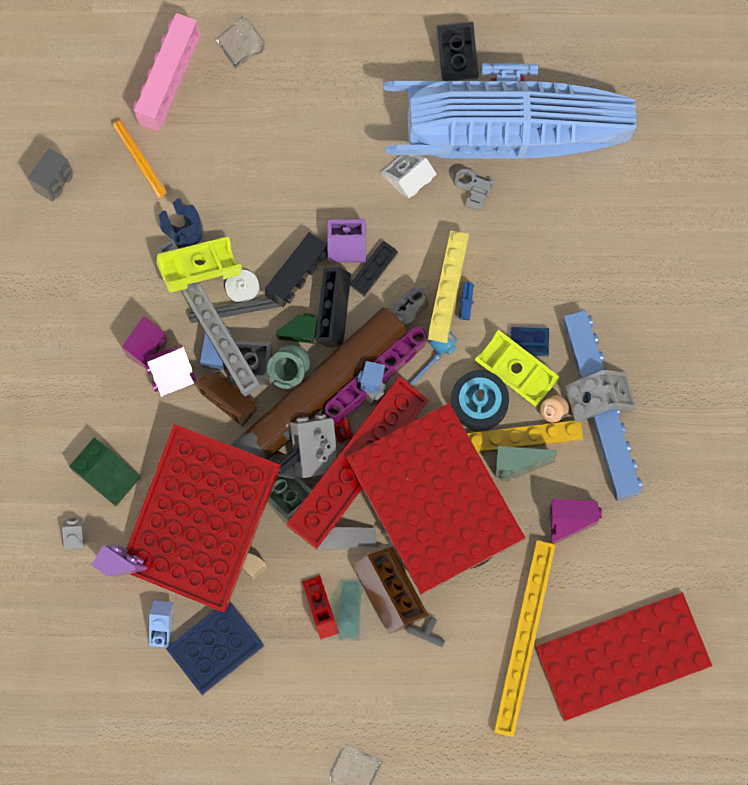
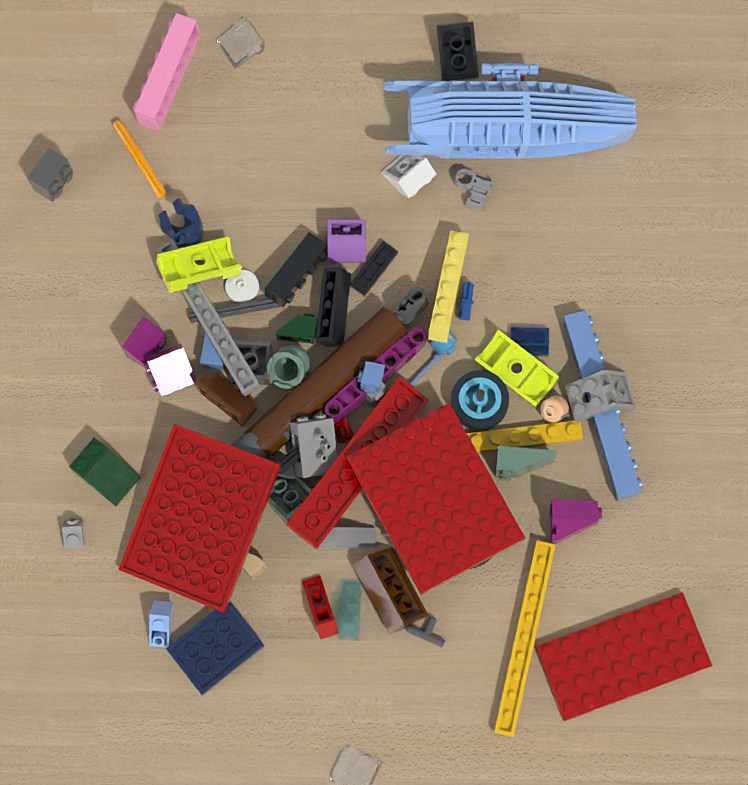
(116, 562): medium lavender slope -> none

